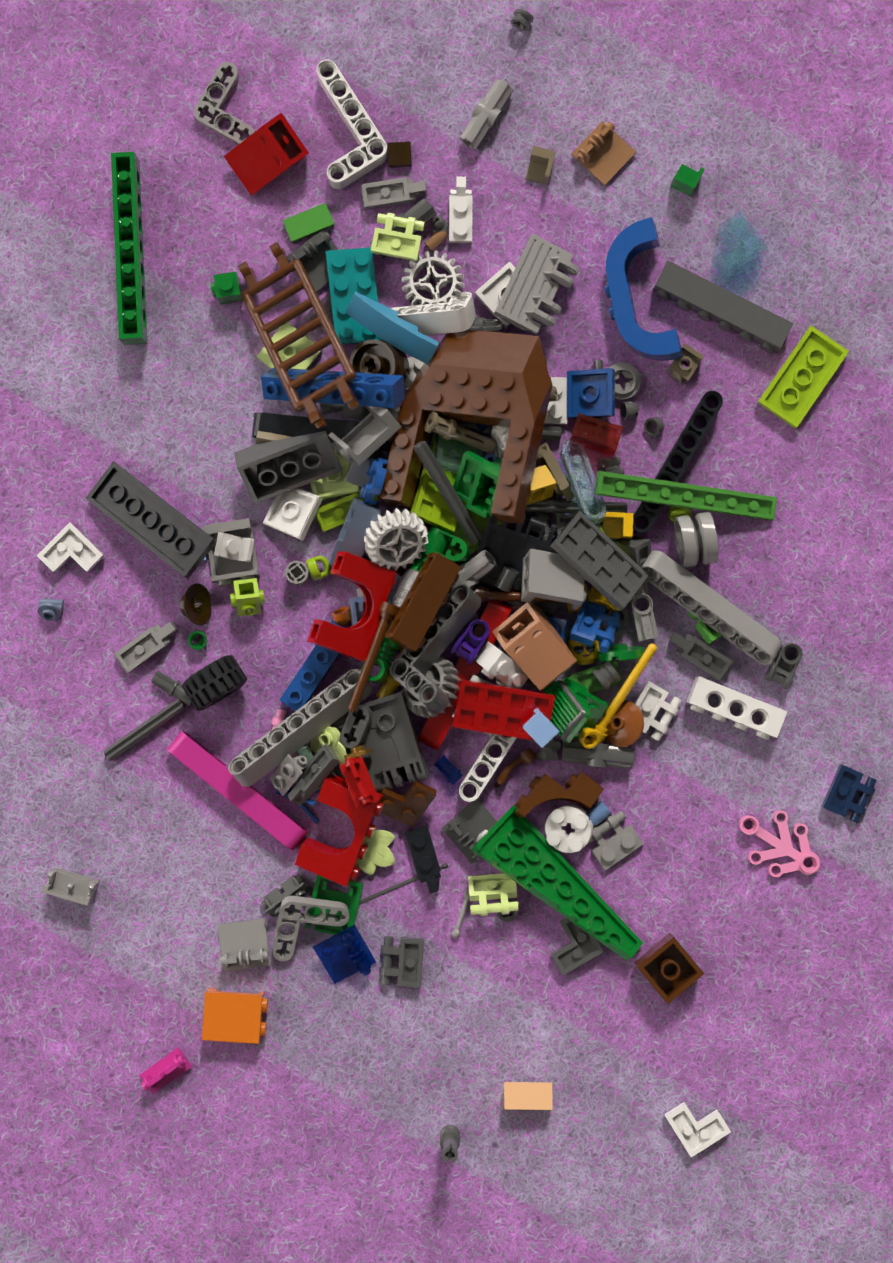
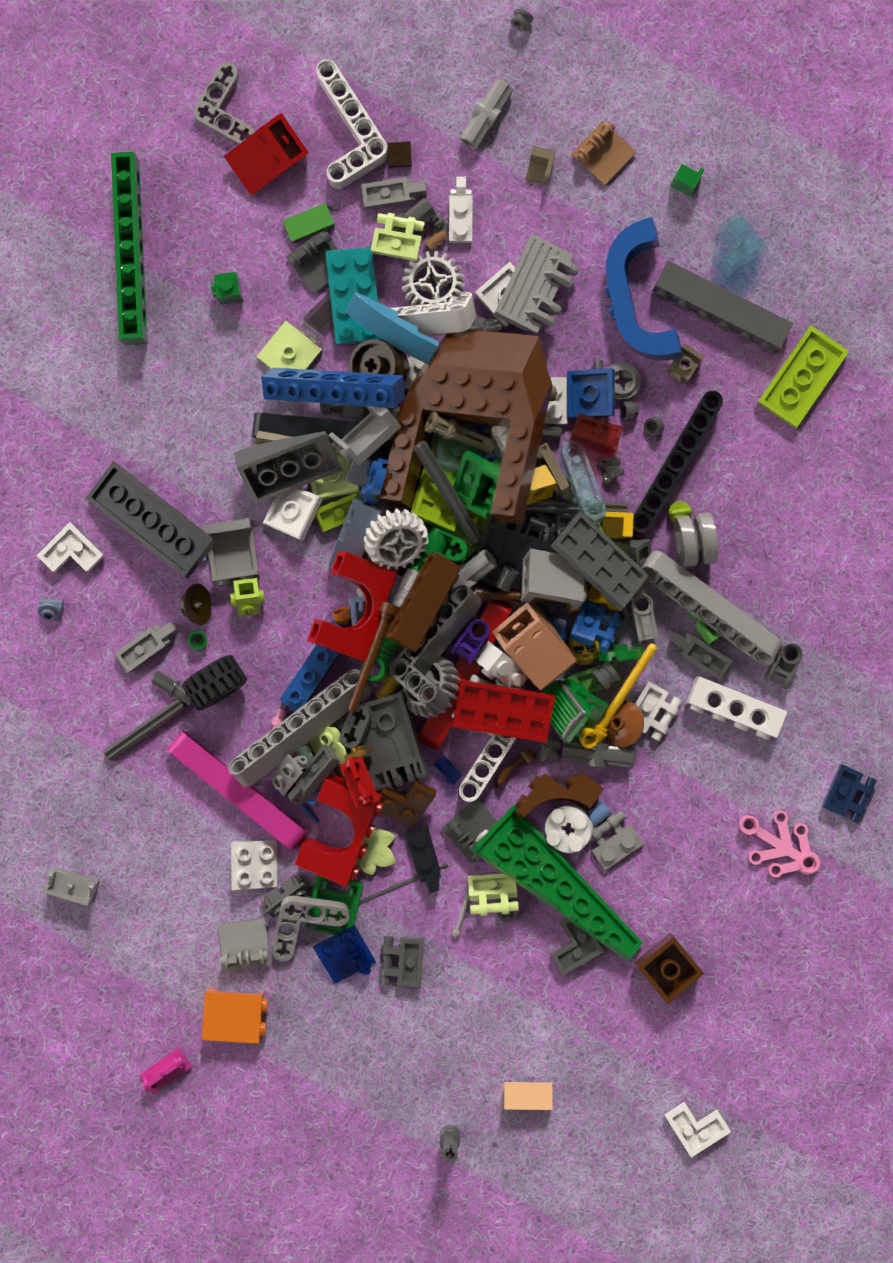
(234, 547): white bracket -> none
(253, 864): none -> white hinge
(273, 348): reddish brown bar -> none
(300, 572): light grey wheel -> none
(314, 569): lime tile -> none
(540, 728): light blue panel -> none
(685, 495): bright green tile -> none

